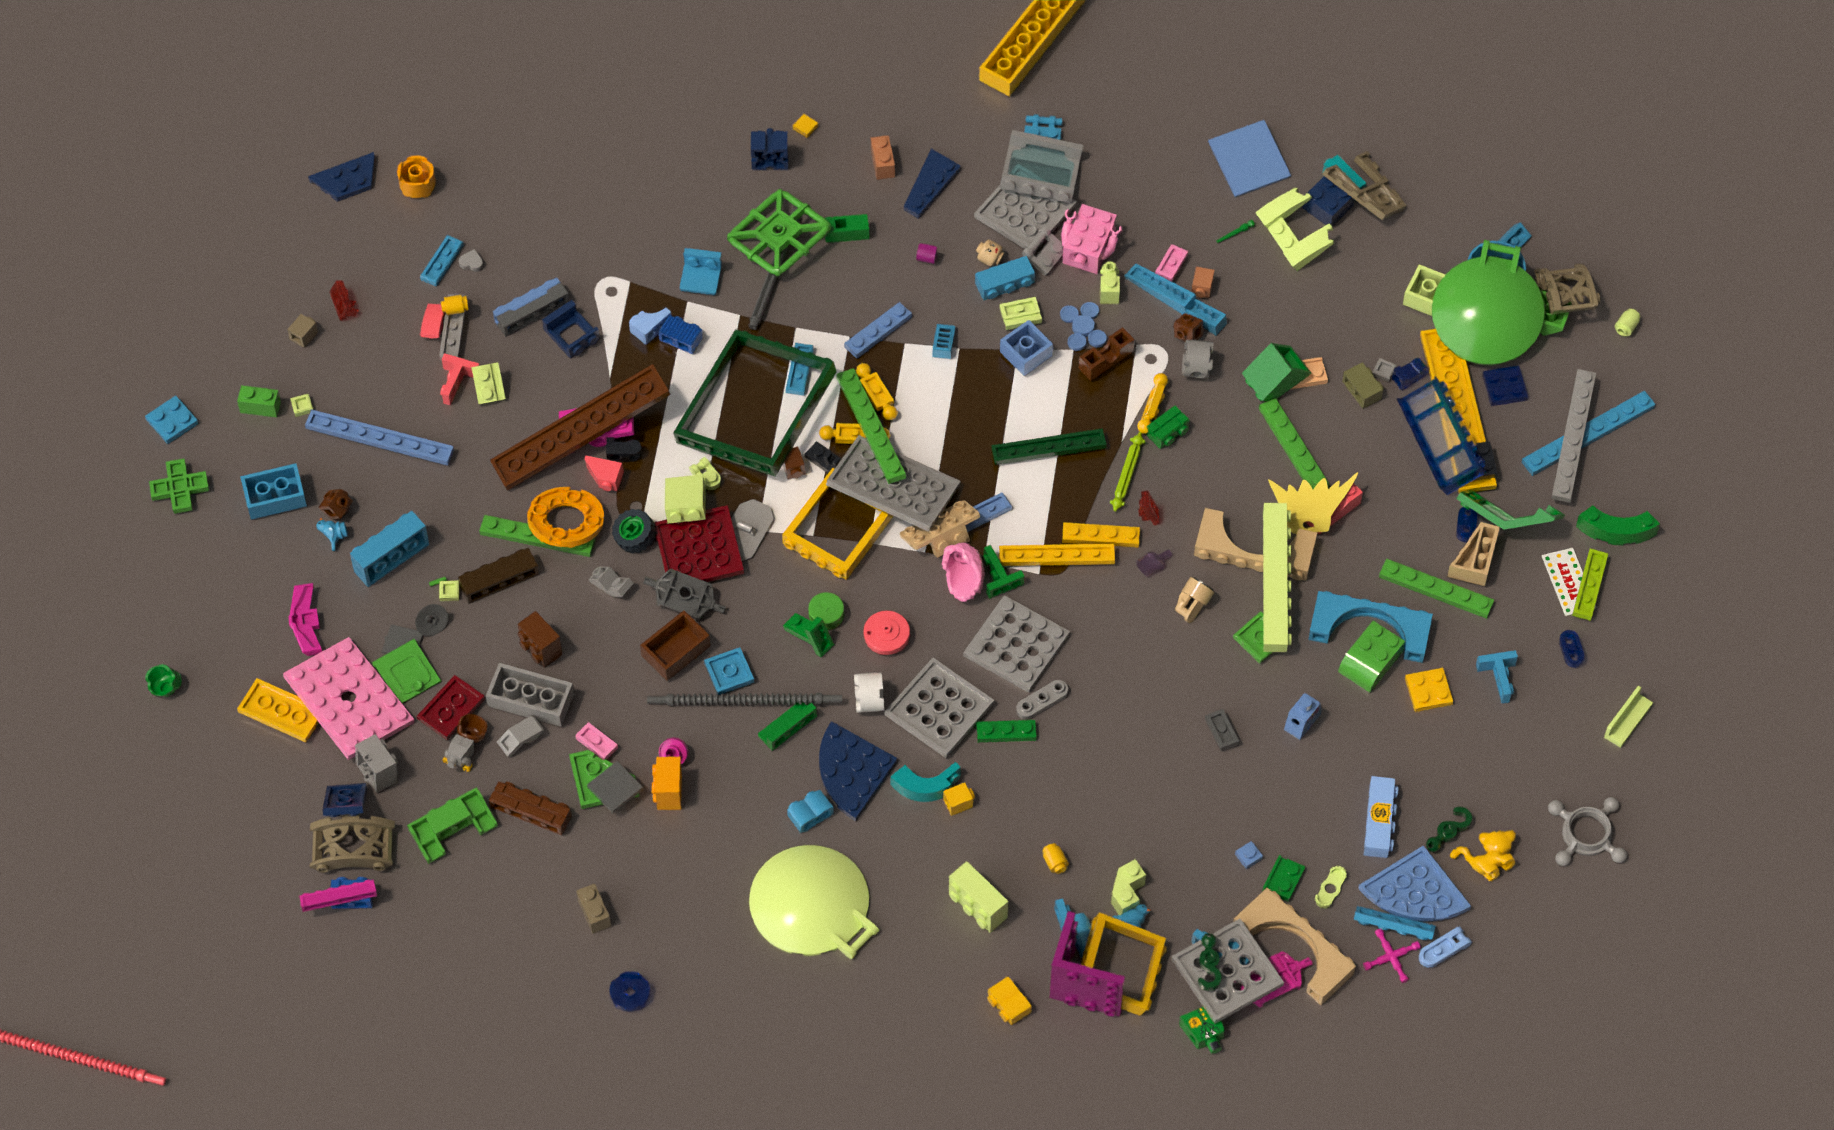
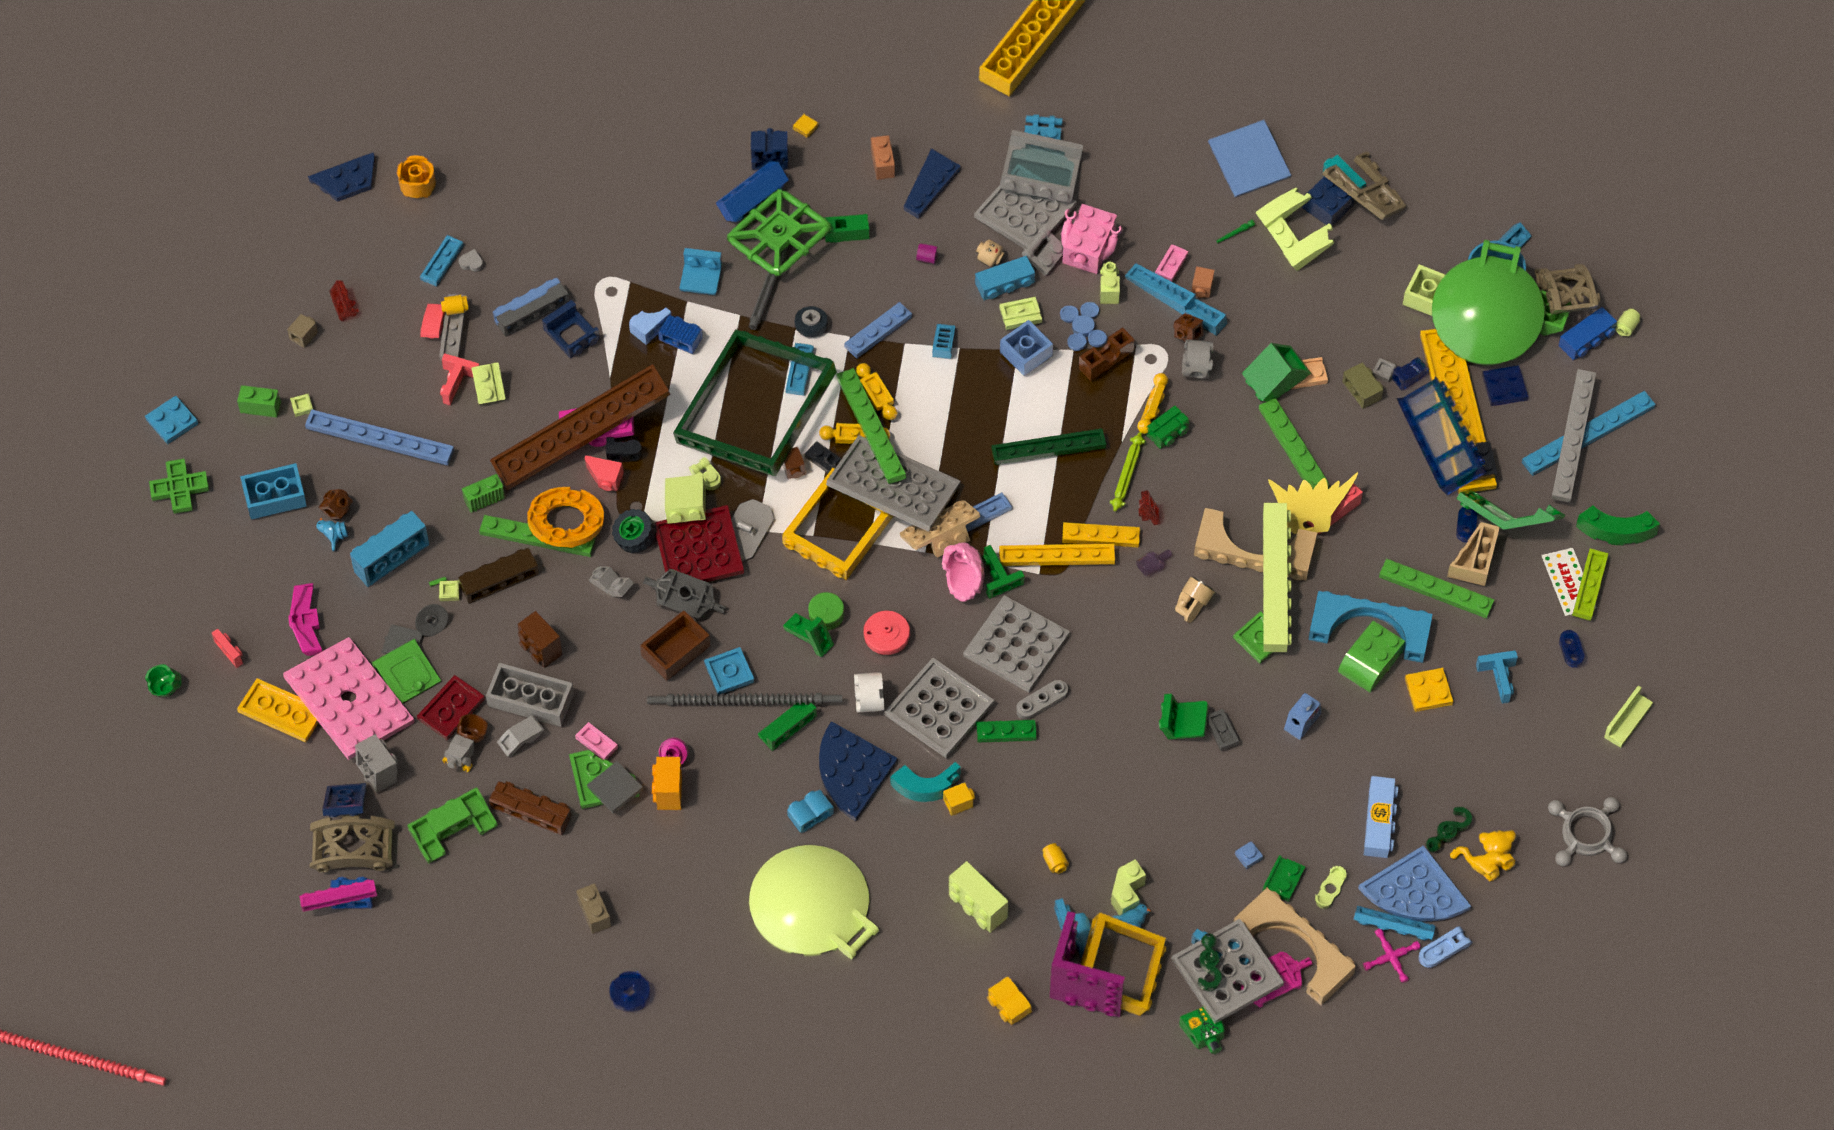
(224, 643): none -> coral plate
(483, 493): none -> bright green brick
(752, 191): none -> blue brick
(805, 325): none -> black wheel
(1183, 719): none -> green bracket
(1588, 334): none -> blue brick

